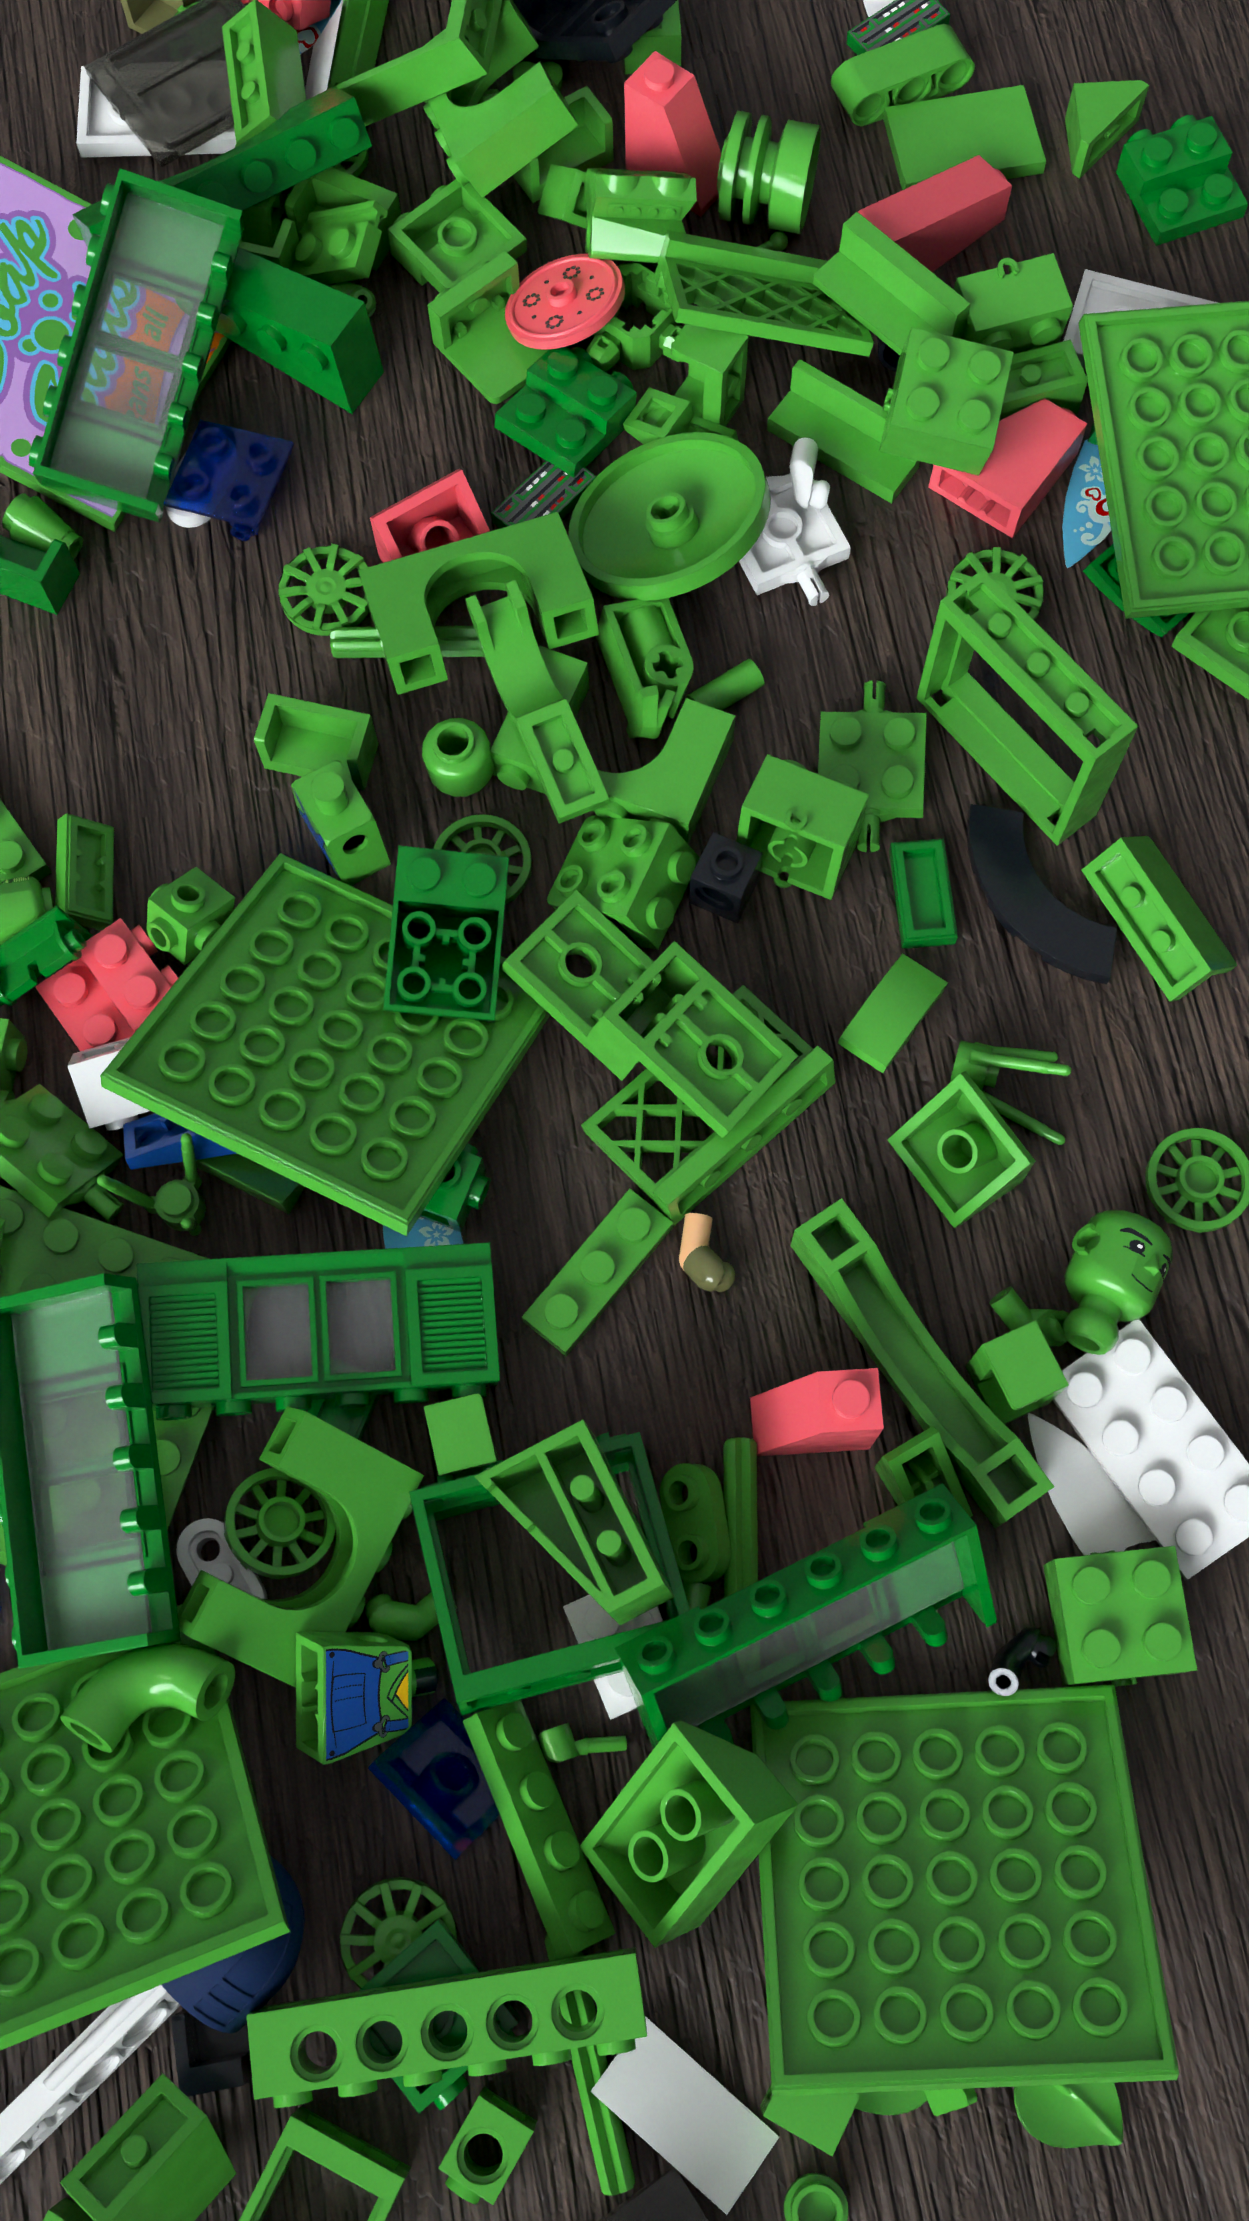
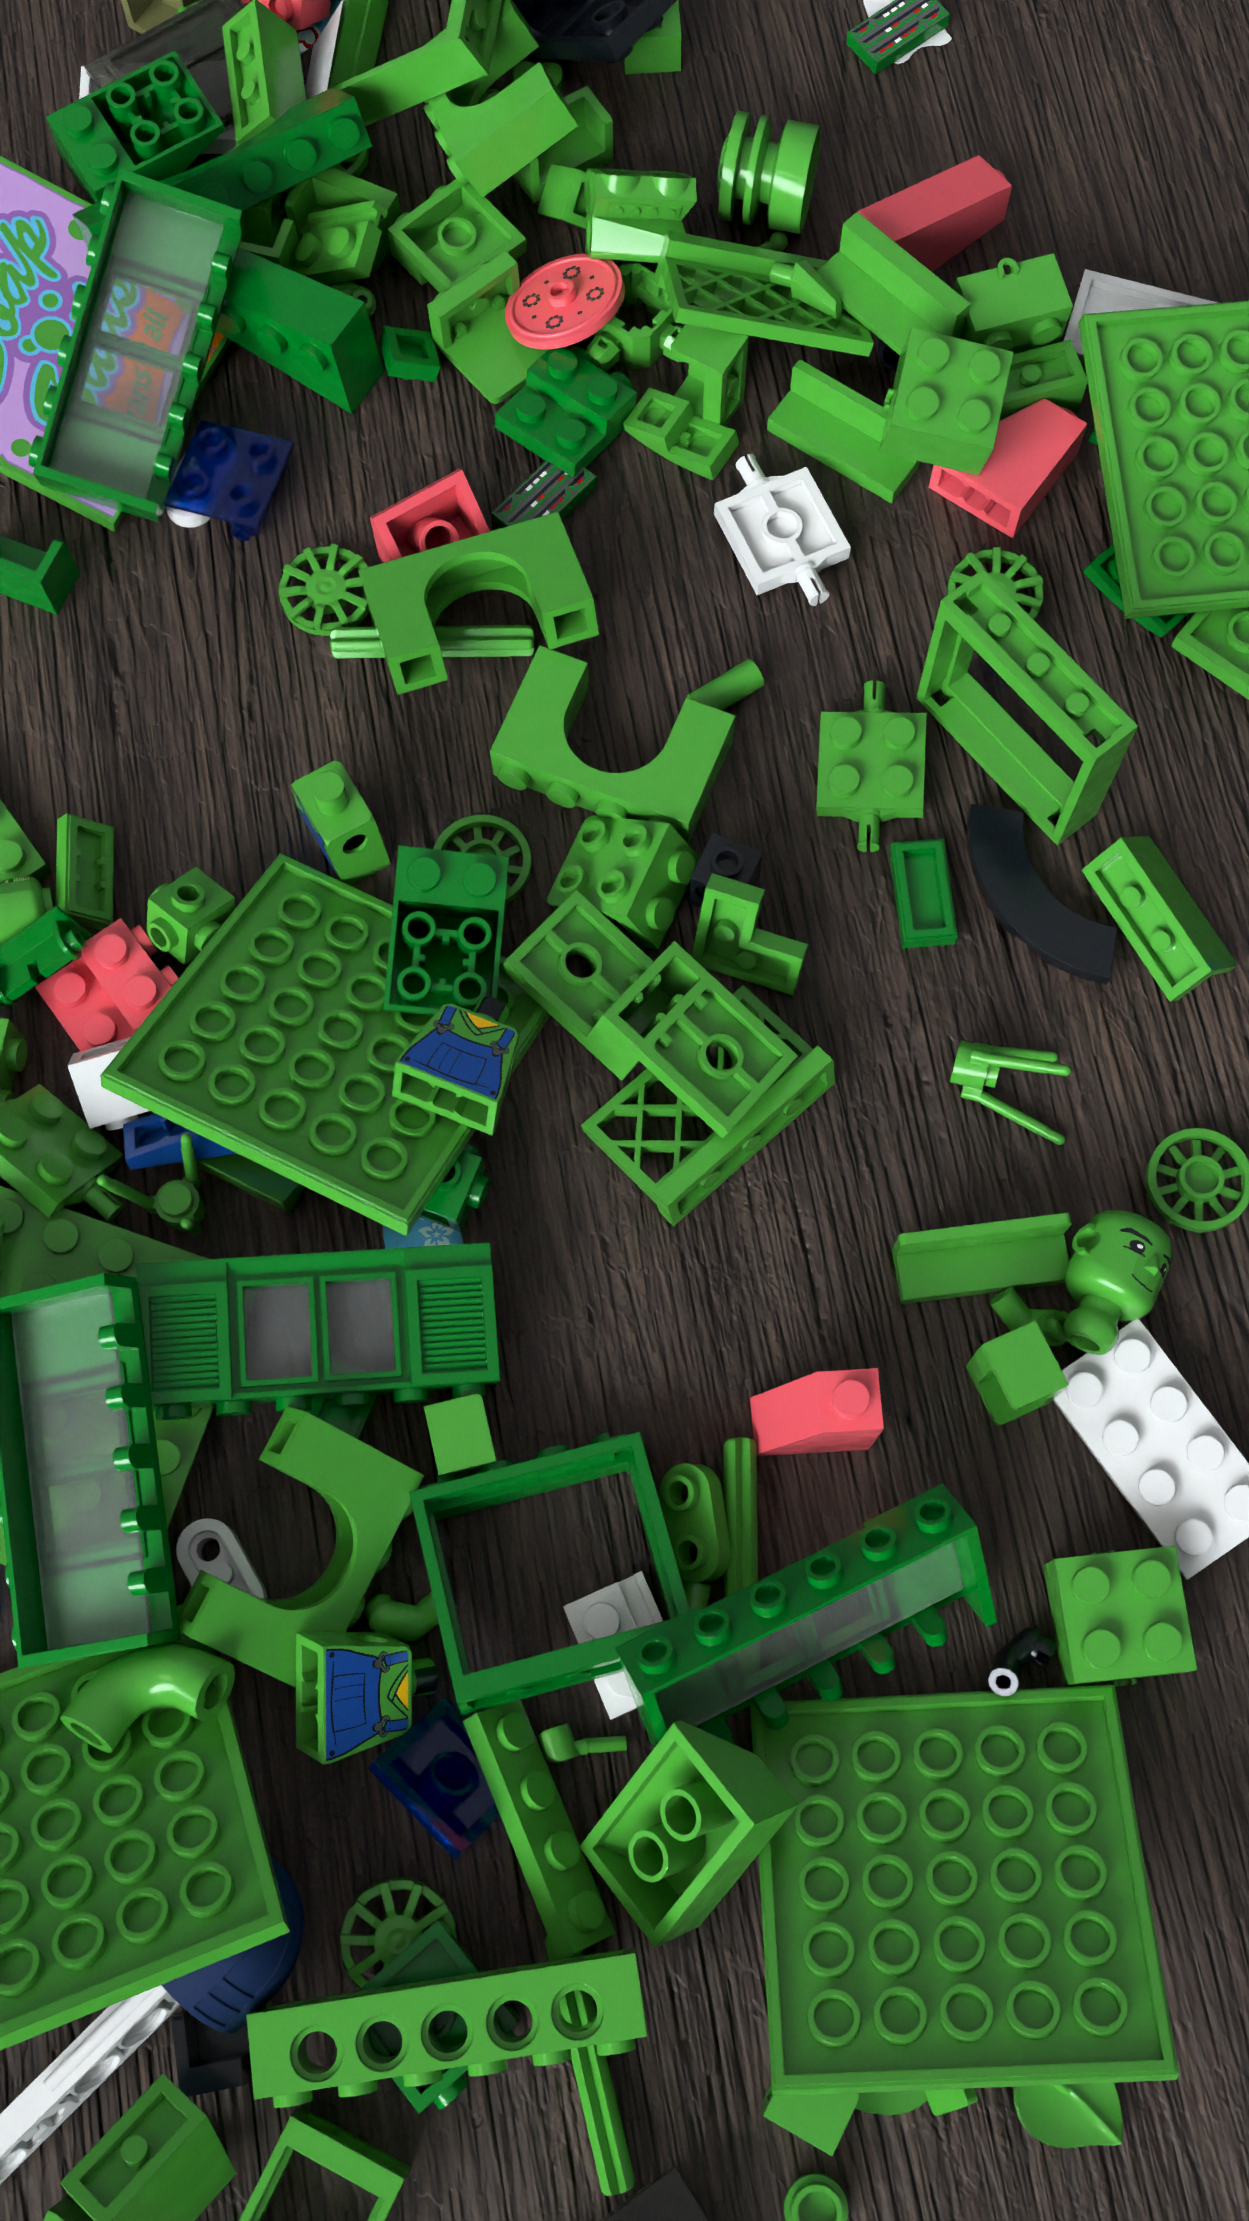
(37, 525): bright green cone -> none
(140, 123): none -> green slope
(277, 1525): bright green wheel -> none
(306, 735): bright green panel -> none
(409, 354): none -> green plate
(458, 757): bright green head -> none
(460, 1064): none -> torso
(505, 2123): bright green brick -> none
(537, 705): bright green piece -> none
(582, 1519): bright green wedge -> none
(597, 1272): bright green plate -> none
(645, 662): bright green piece -> none
(670, 127): coral slope -> none
(670, 516): bright green dish -> none
(686, 2116): white sticker -> none
(699, 1260): olive arm -> none
(733, 944): none -> bright green plate
(802, 469): white arm -> none
(802, 825): bright green brick -> none
(807, 286): none -> bright green bar
(864, 1292): bright green arch -> none
(892, 1013): bright green slope -> none
(902, 73): bright green beam -> none
(920, 1467): bright green slope -> none
(953, 129): bright green tile -> none
(962, 1151): bright green slope -> none
(981, 1258): none -> bright green panel
(1084, 1493): white sticker -> none
(1085, 508): medium azure sticker -> none
(1099, 118): bright green slope -> none
(1181, 179): green plate -> none

